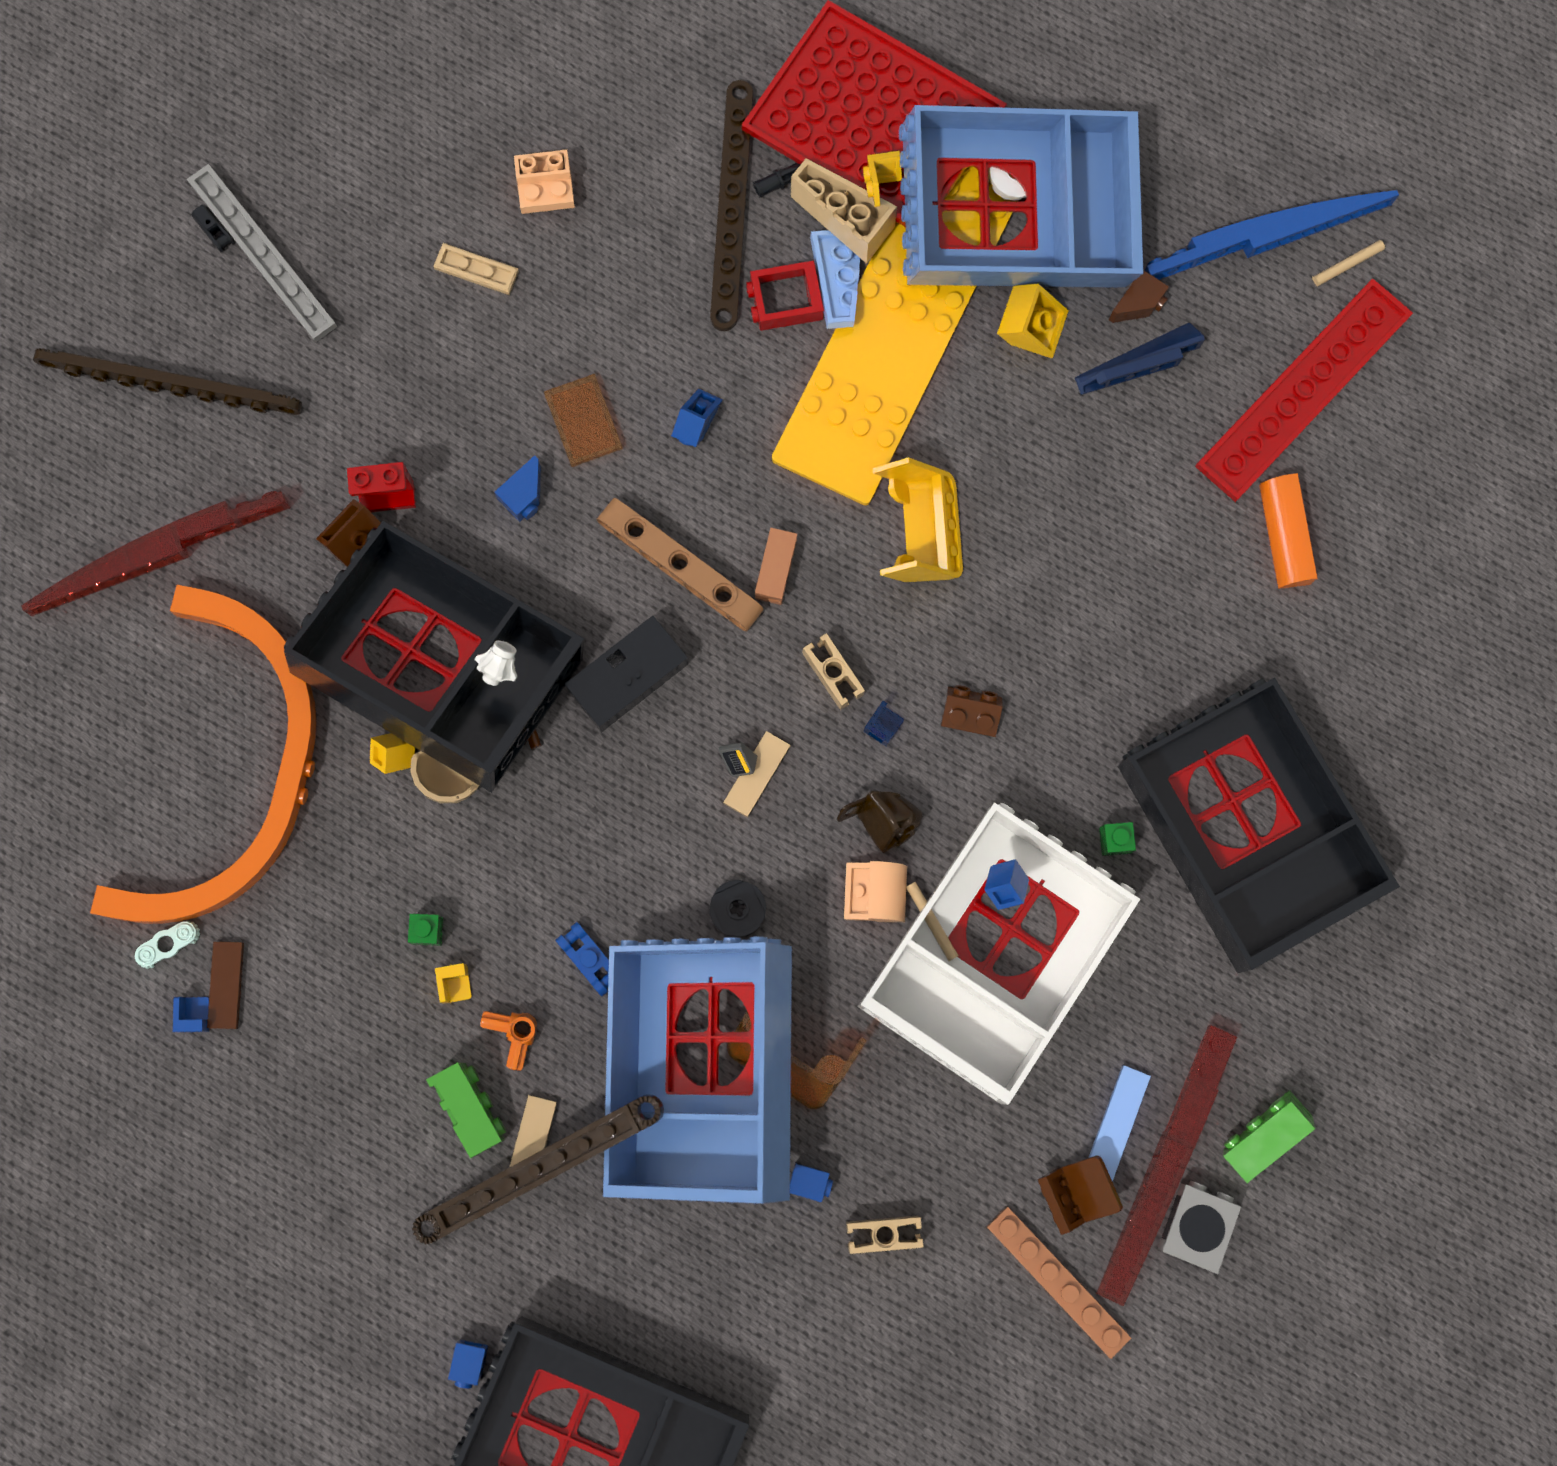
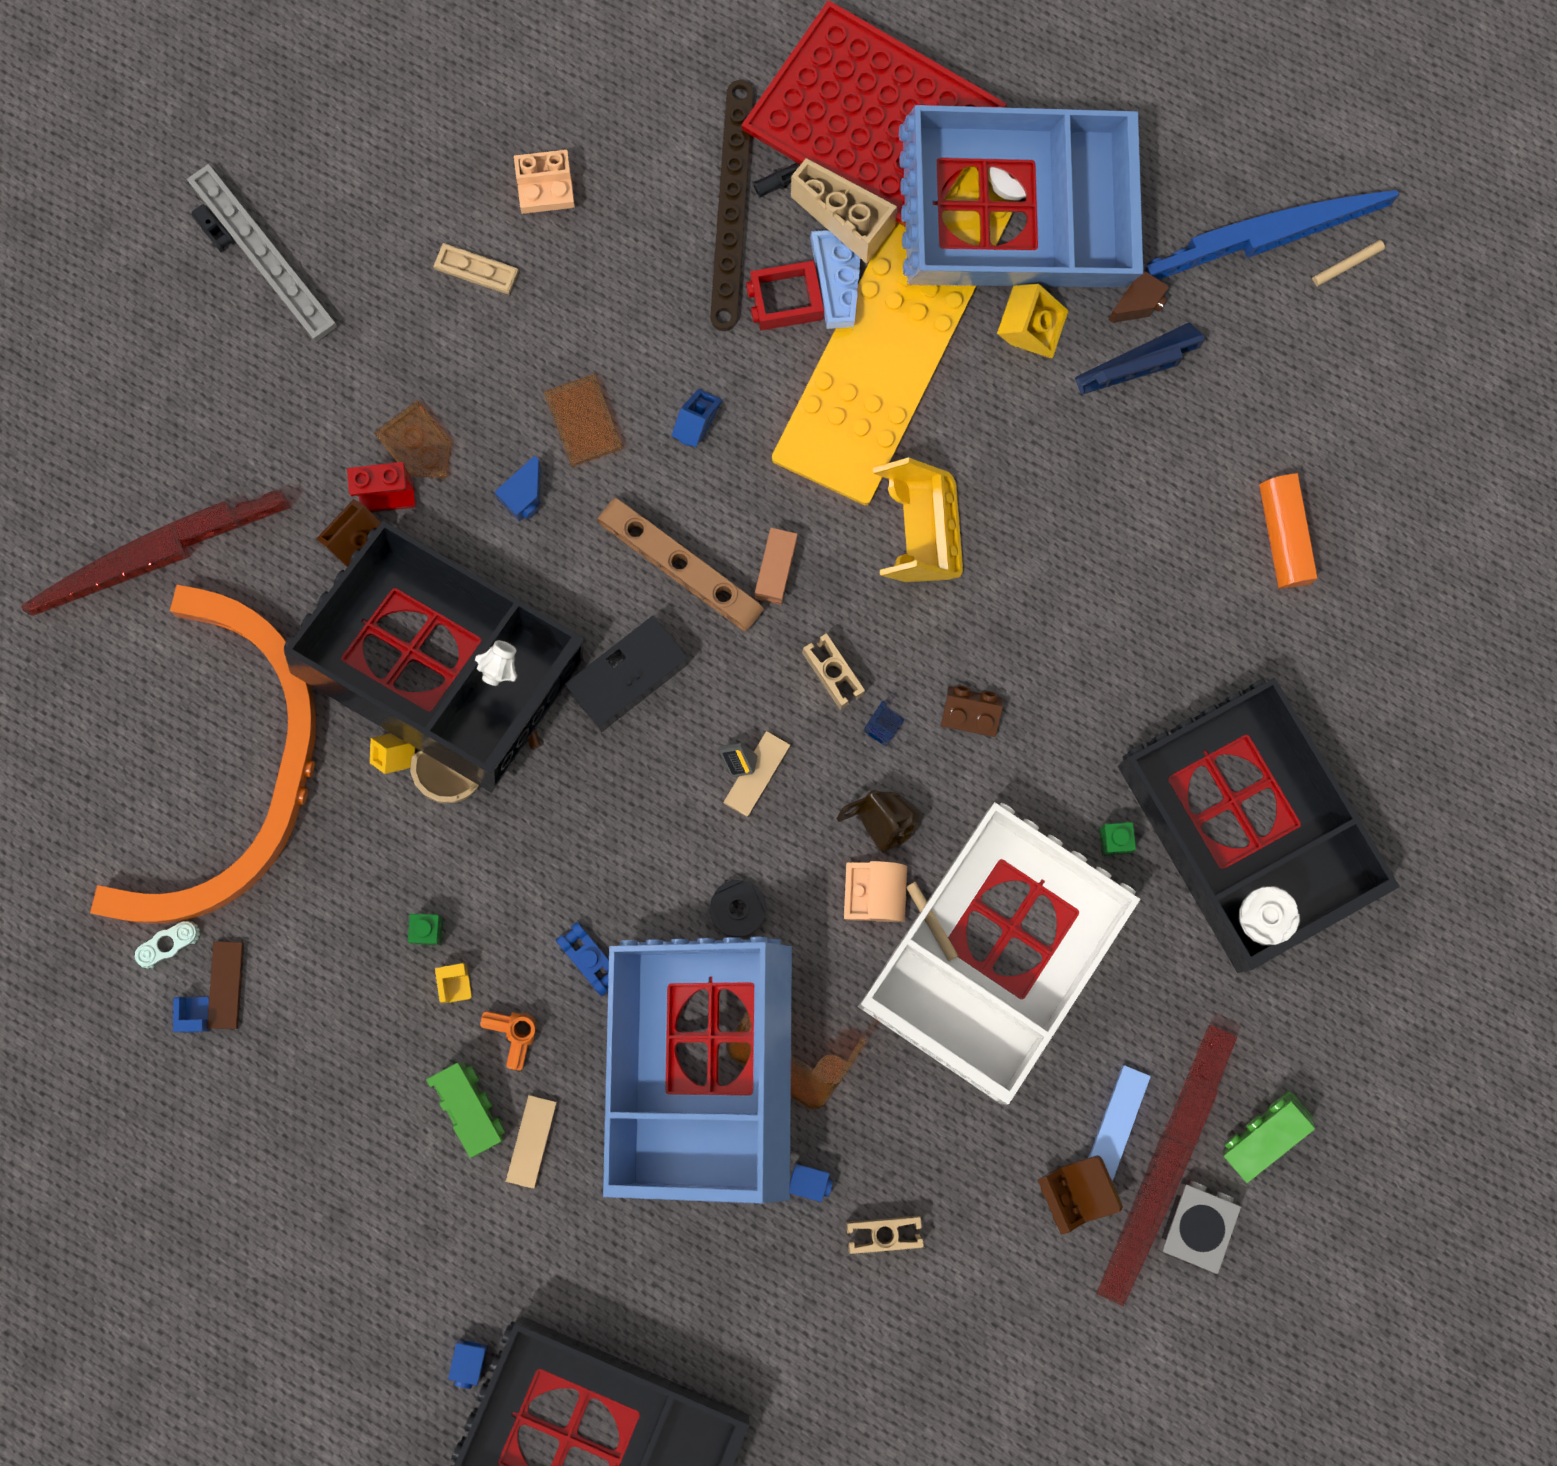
(177, 384): dark brown plate -> none
(416, 442): none -> clear orange tile
(538, 1168): dark brown plate -> none
(881, 169): yellow bracket -> none
(1006, 884): blue panel -> none
(1058, 1282): nougat plate -> none
(1269, 915): none -> white tile
(1303, 390): red plate -> none

